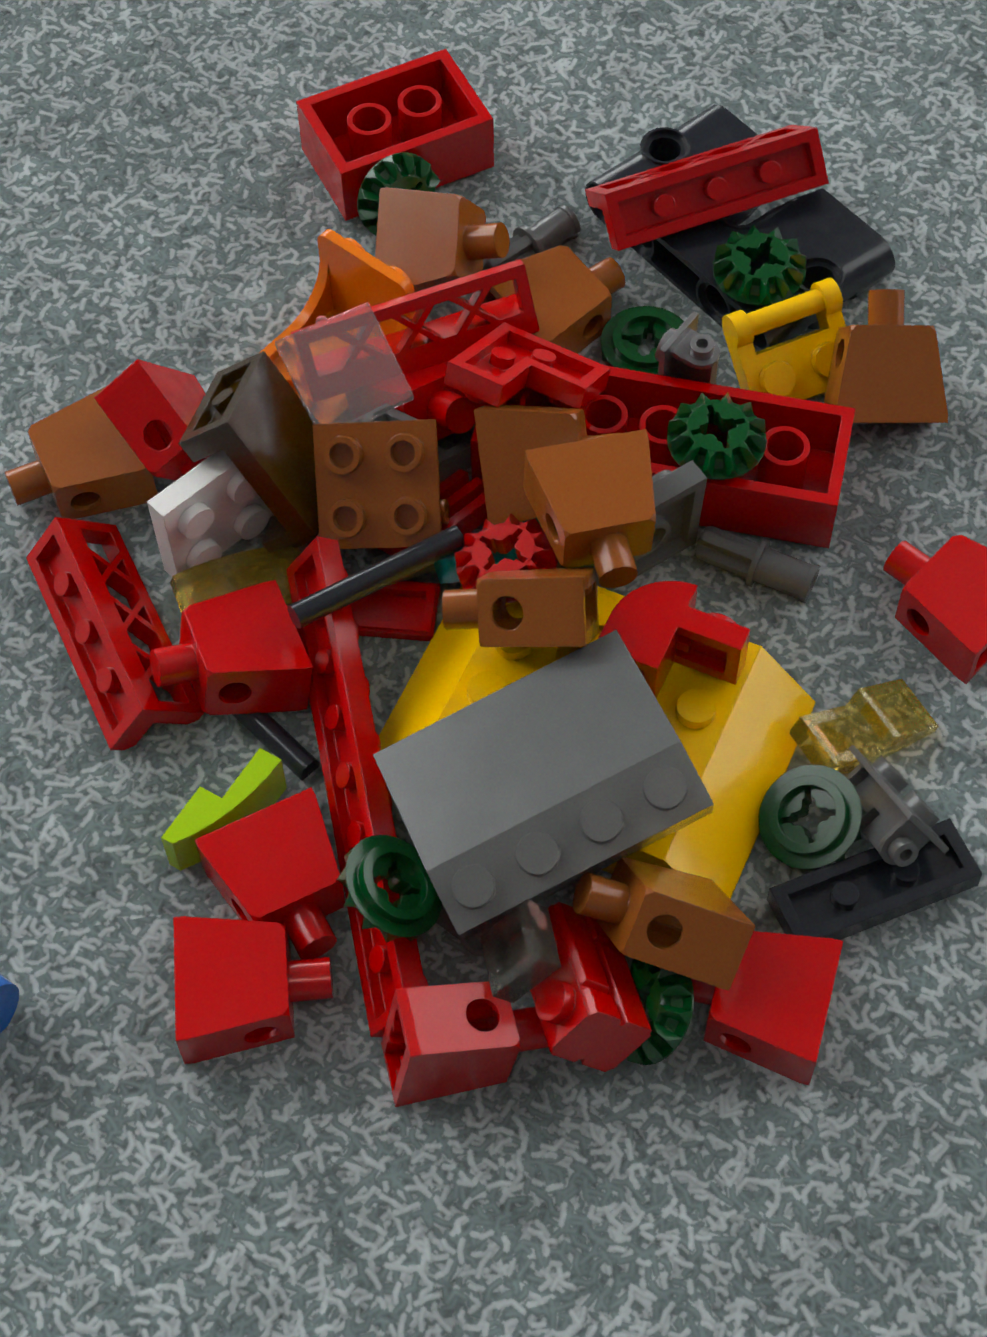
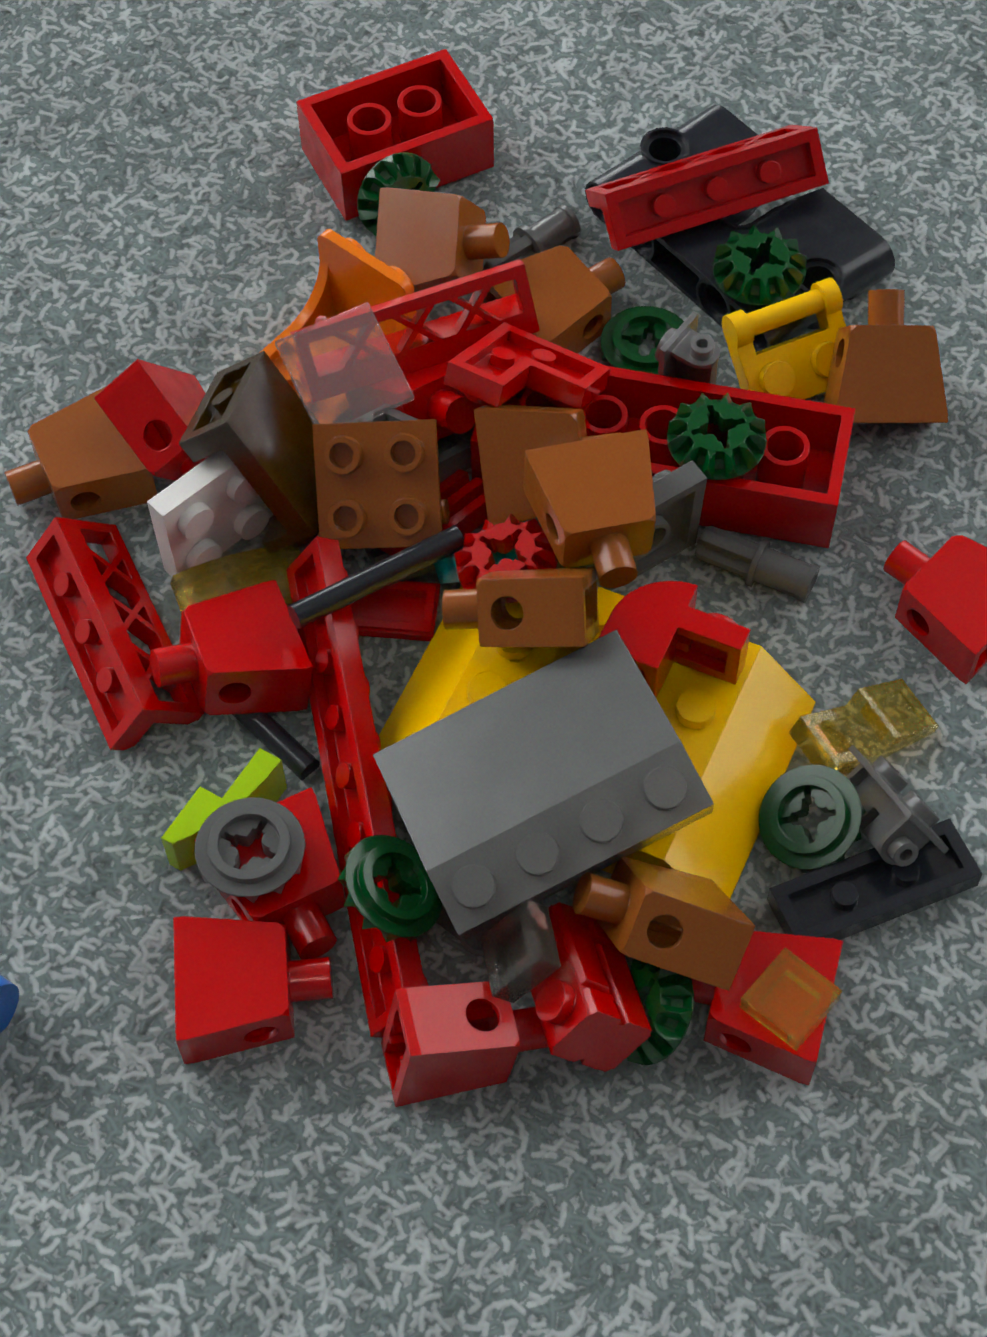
(241, 824): none -> dark grey gear
(790, 998): none -> clear yellow tile

